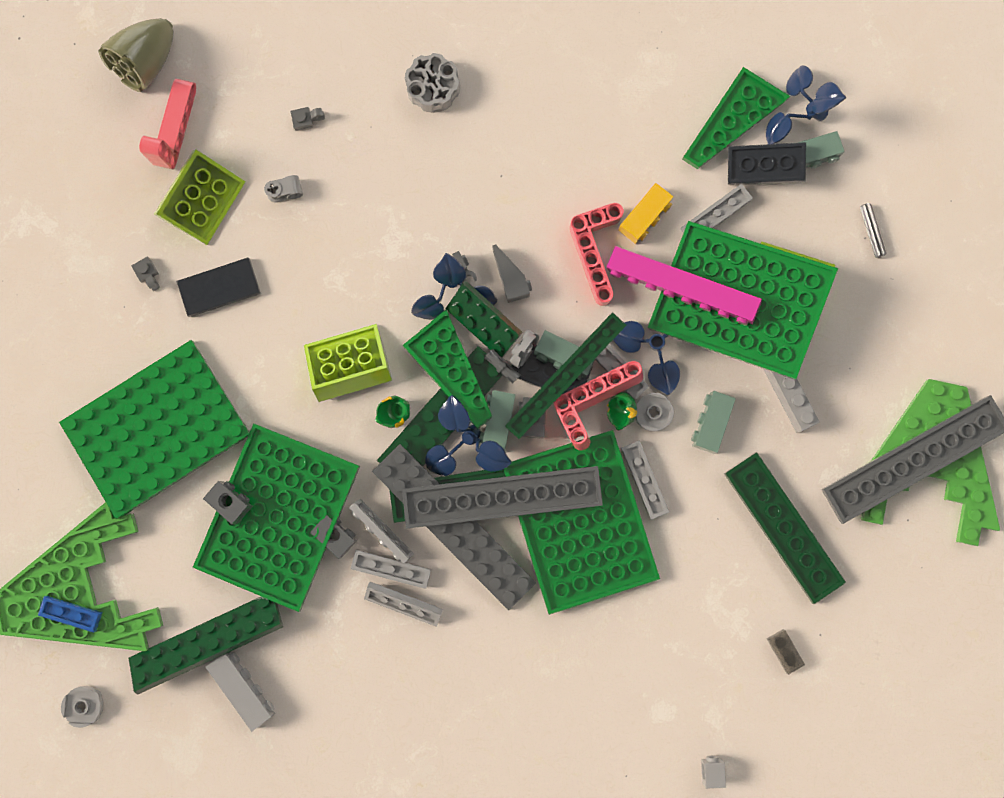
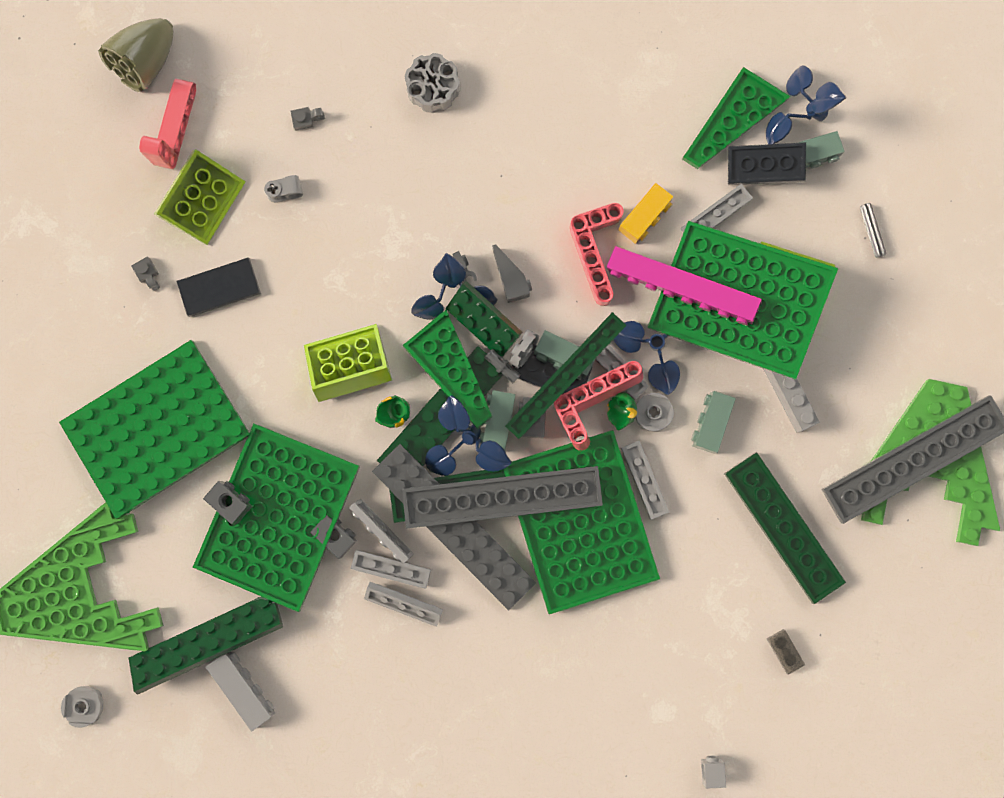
(70, 614): blue tile -> none

